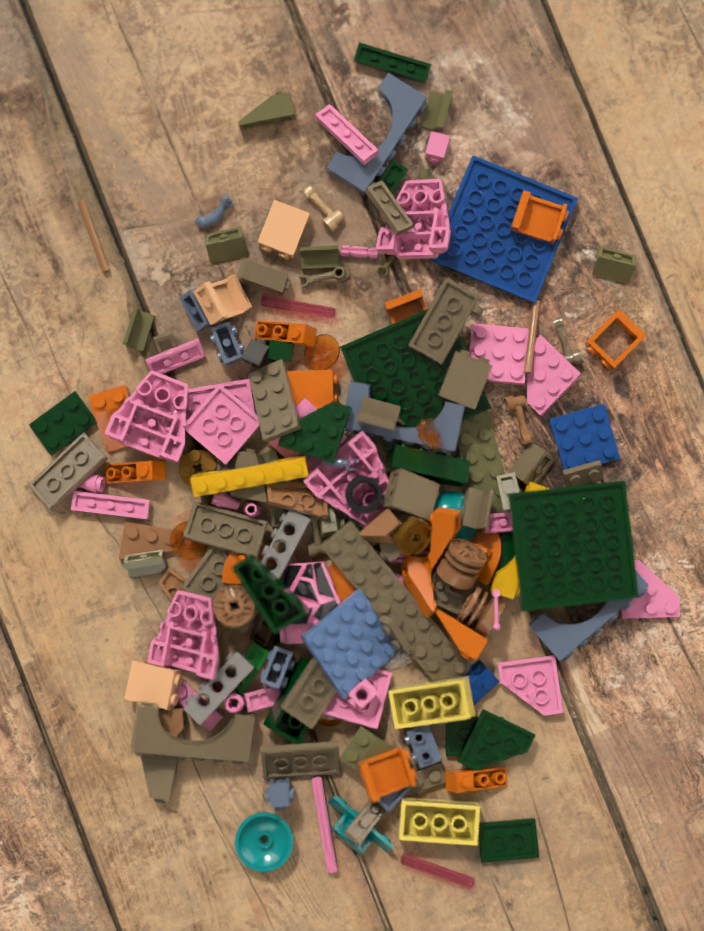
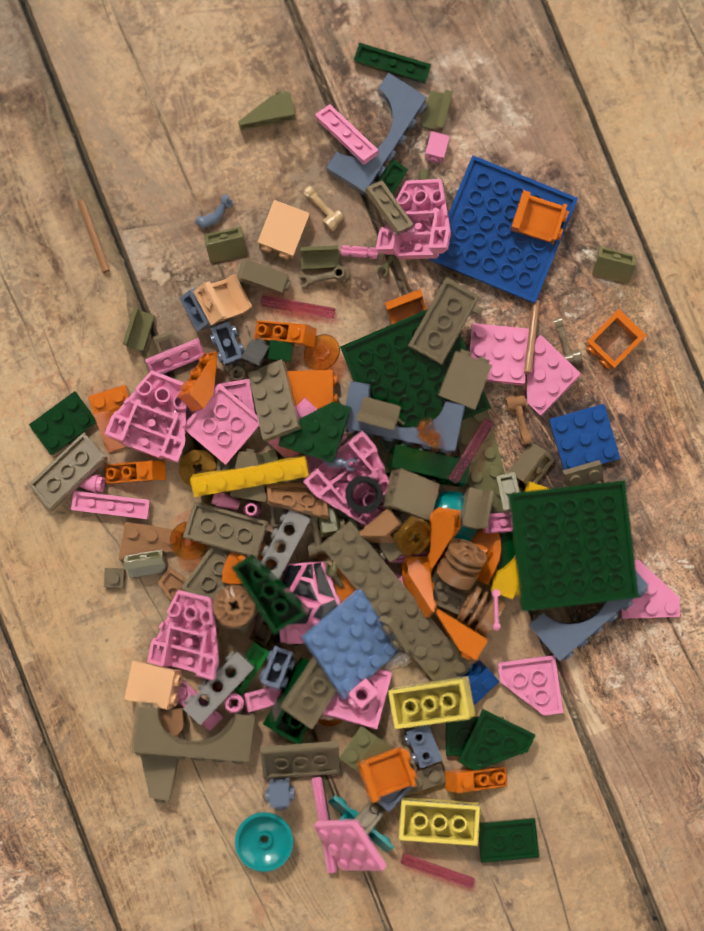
(114, 577): none -> dark tan plate
(200, 385): none -> orange slope
(240, 371): none -> dark tan plate
(332, 572): none -> olive hand
(349, 845): none -> bright pink plate
(471, 450): none -> clear pink axle

